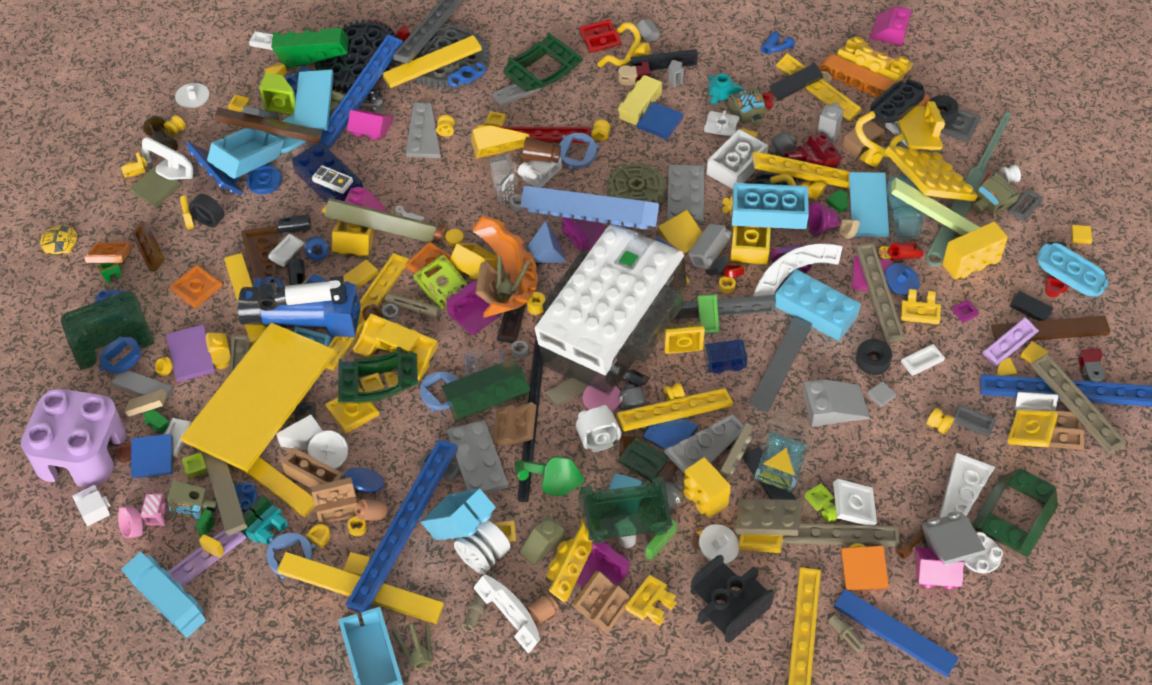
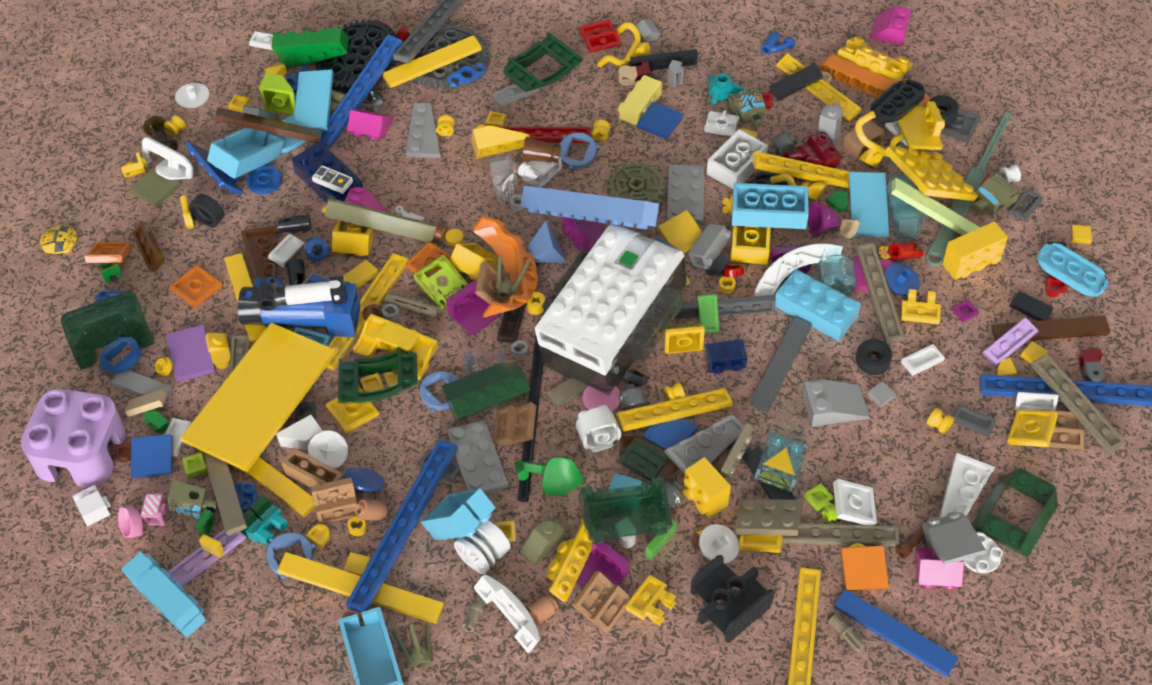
(837, 273): none -> clear light blue brick

